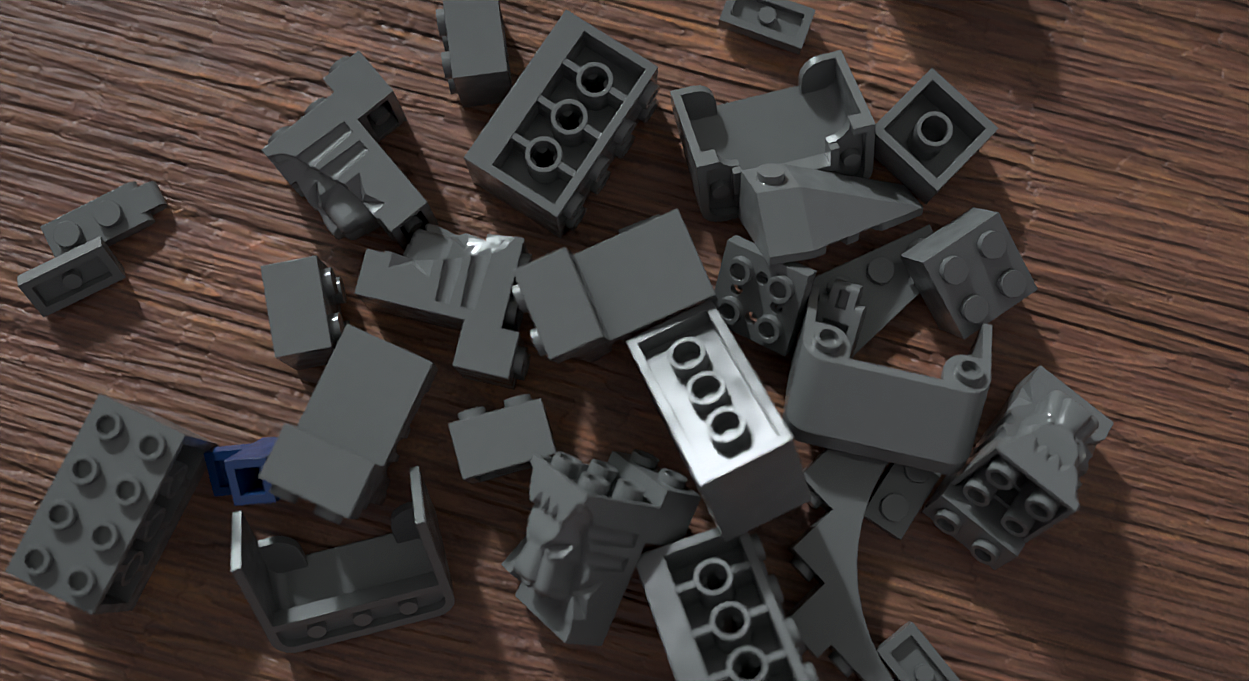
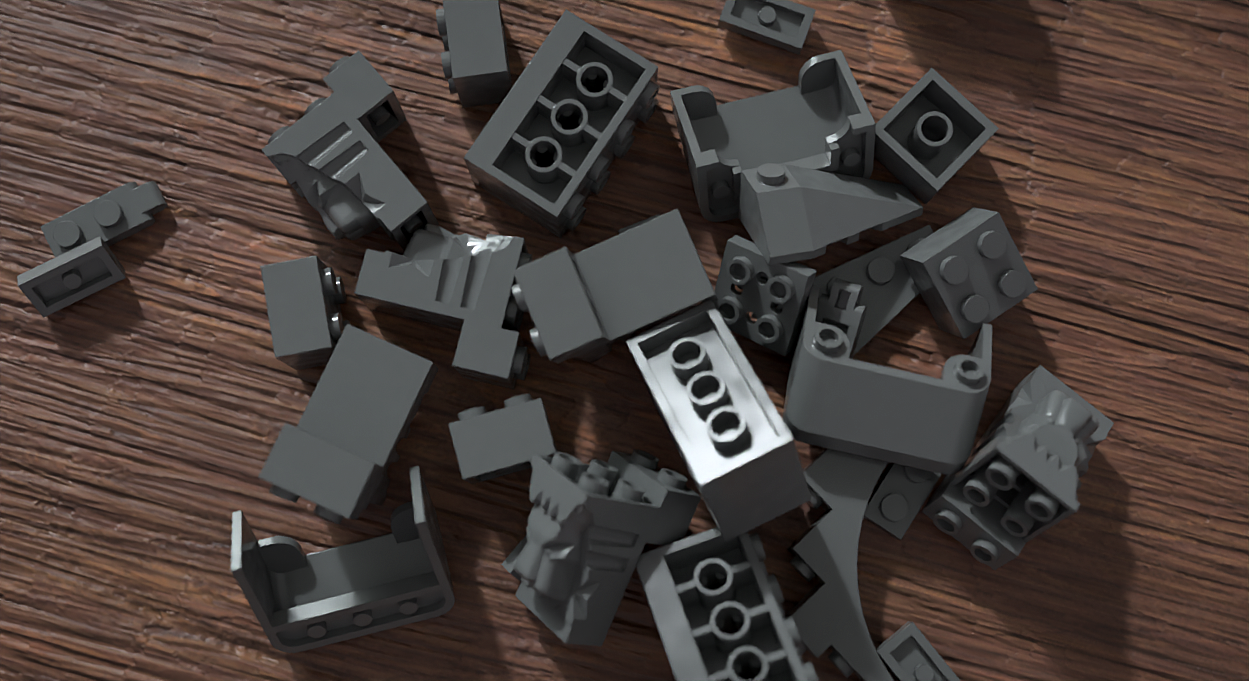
(111, 508): dark grey brick -> none
(237, 469): dark blue brick -> none

